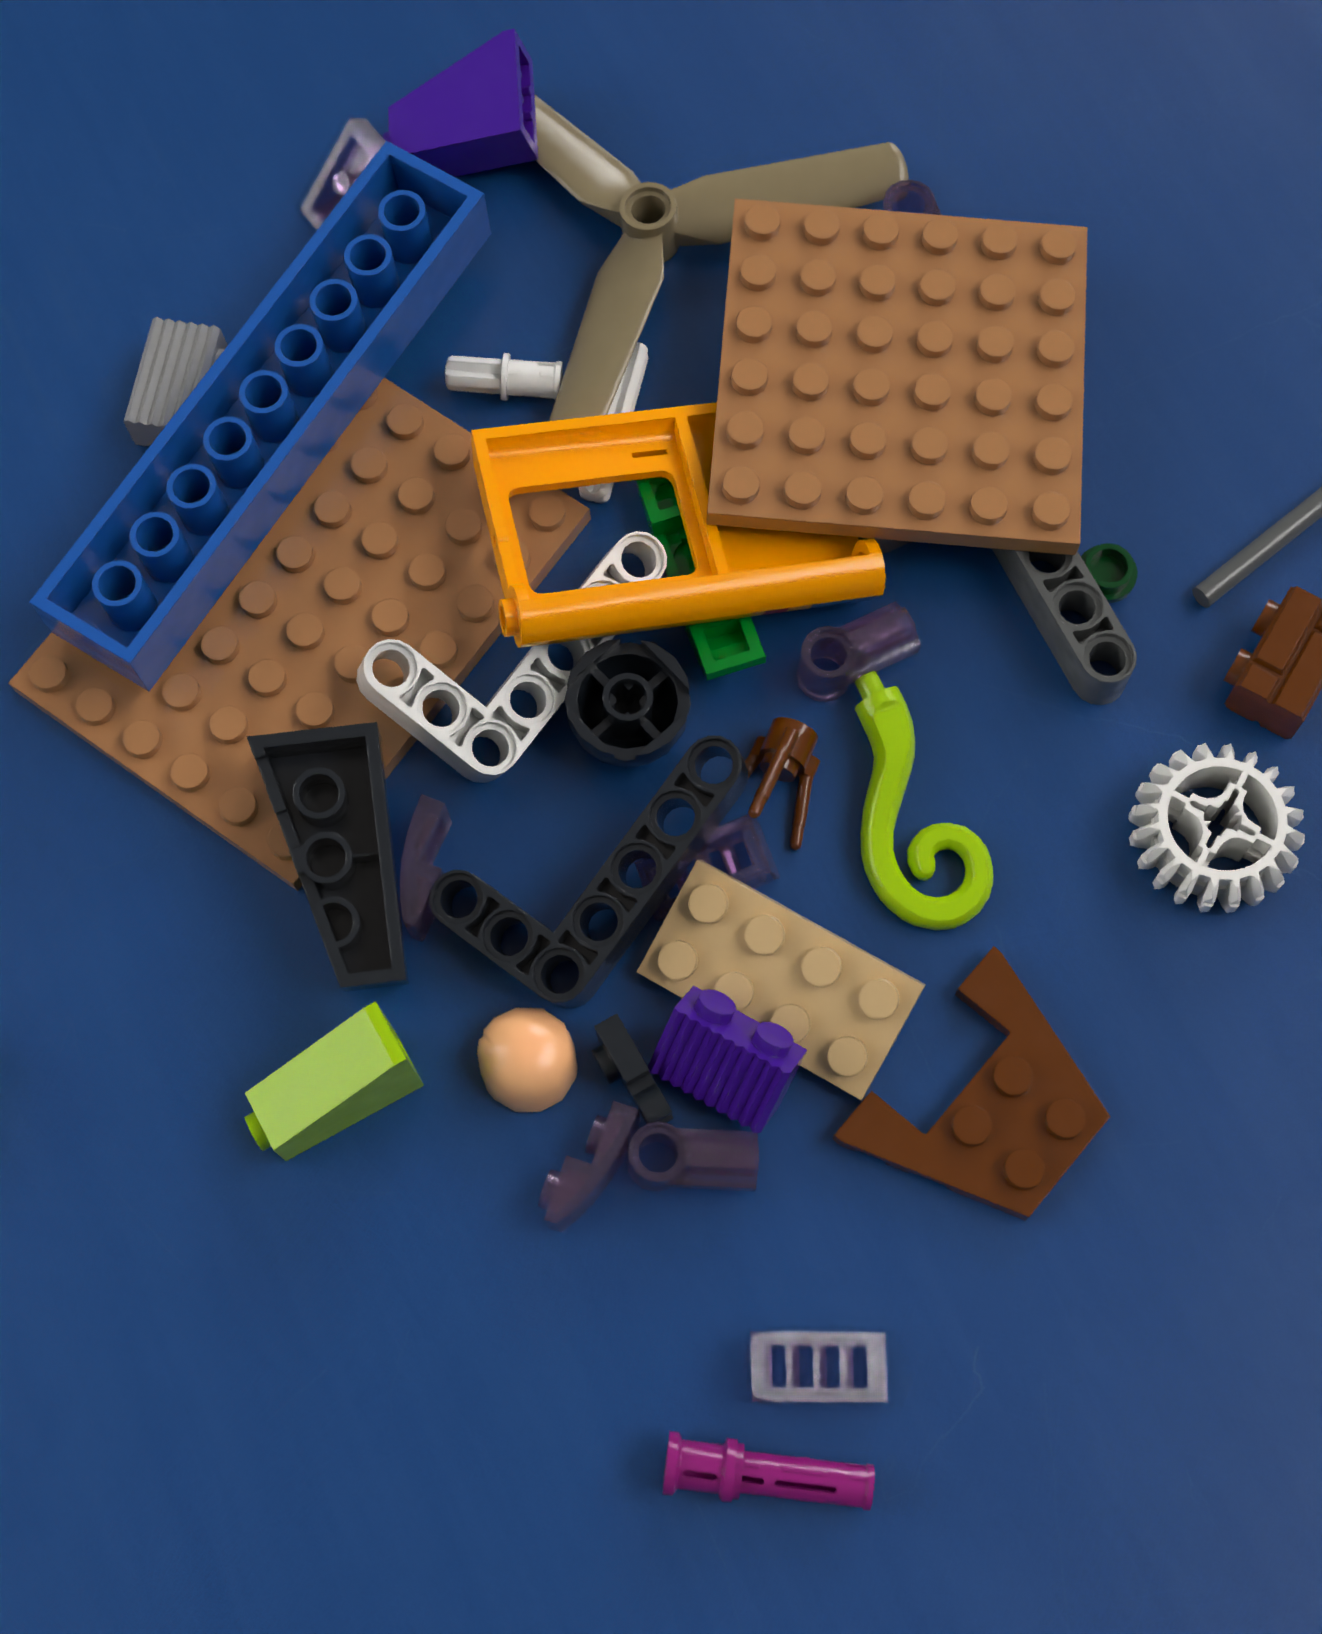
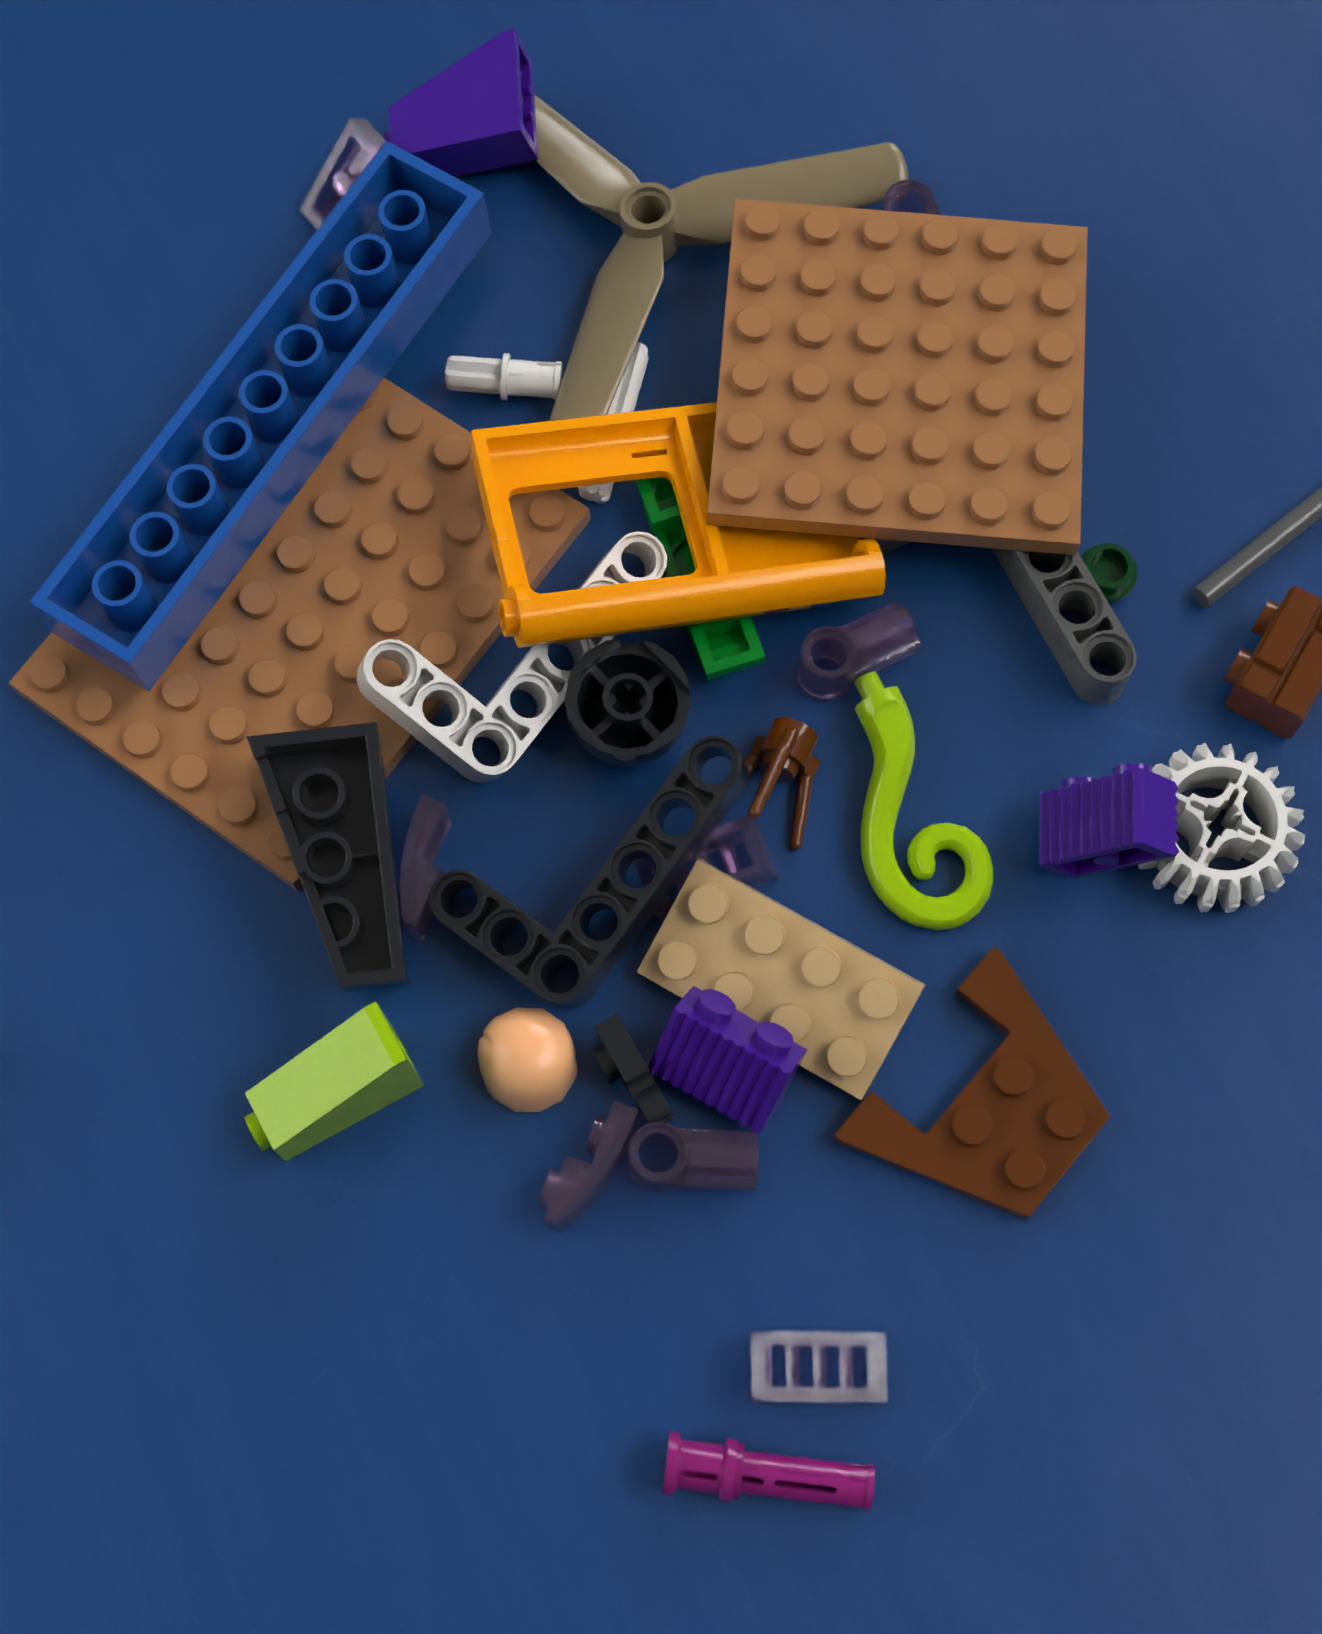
(169, 370): light grey brick -> none
(1108, 821): none -> dark purple brick

